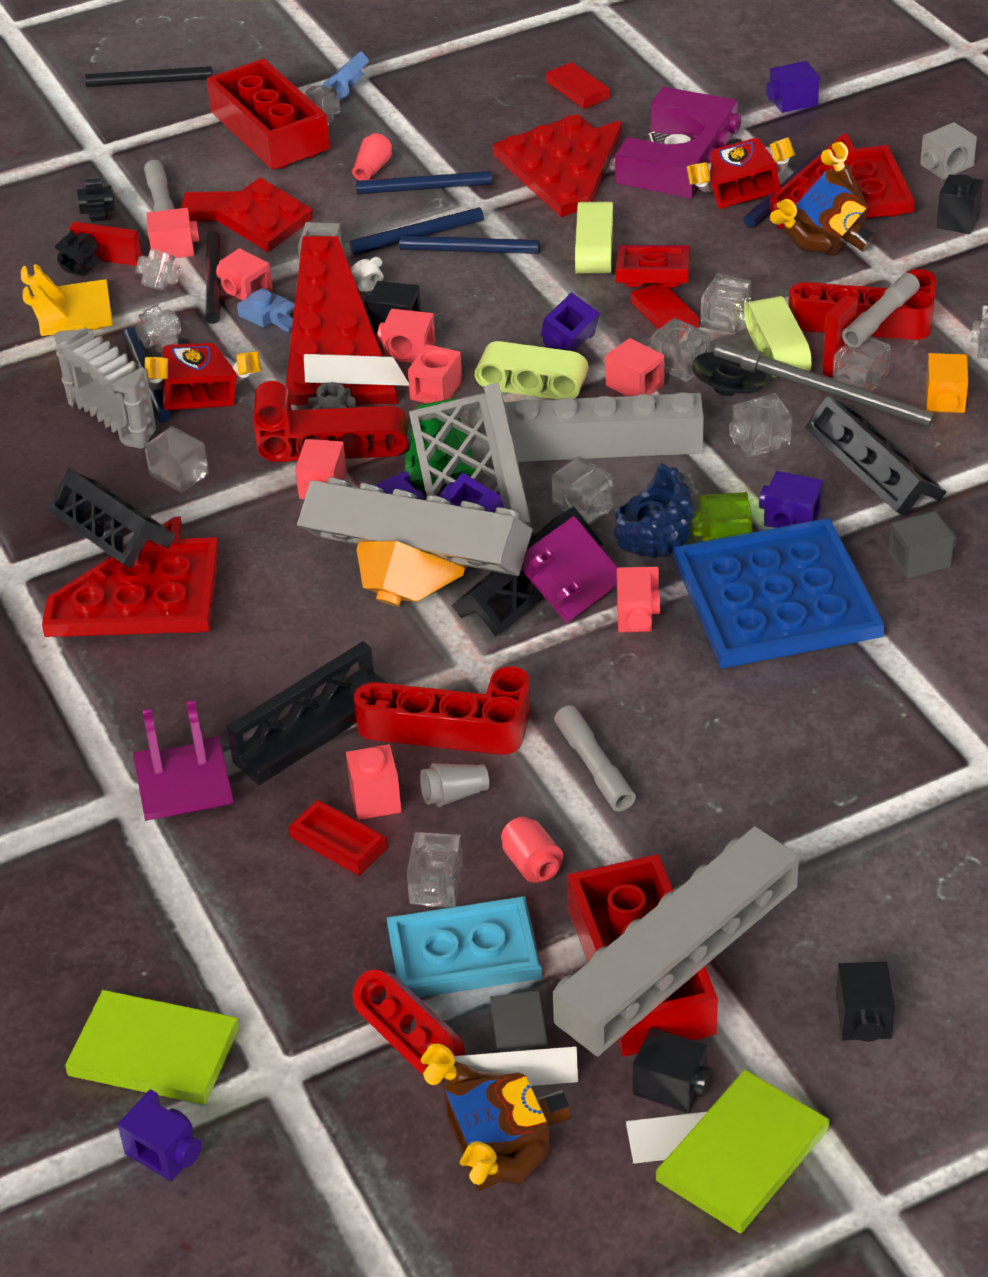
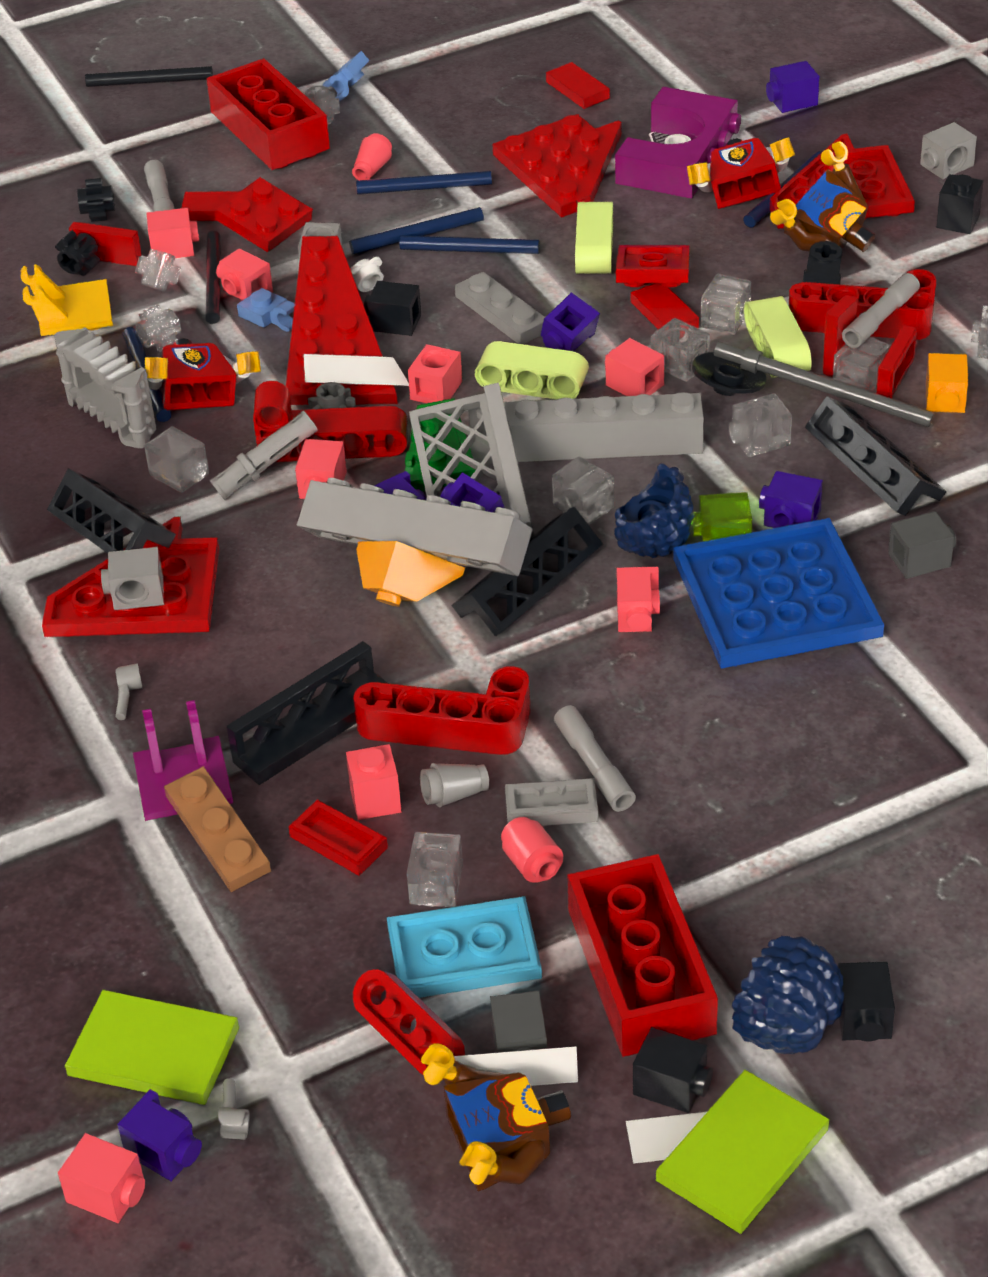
(102, 1178): none -> coral brick
(128, 679): none -> light grey hand
(134, 578): none -> light grey brick
(217, 829): none -> medium nougat plate
(233, 1120): none -> light grey hand
(263, 455): none -> light grey pin
(406, 334): coral brick -> none
(500, 307): none -> light grey plate
(553, 801): none -> light grey plate
(570, 569): magenta plate -> none
(674, 940): light grey brick -> none
(789, 996): none -> dark blue hair
(824, 263): none -> black piece
(896, 361): none -> red tile

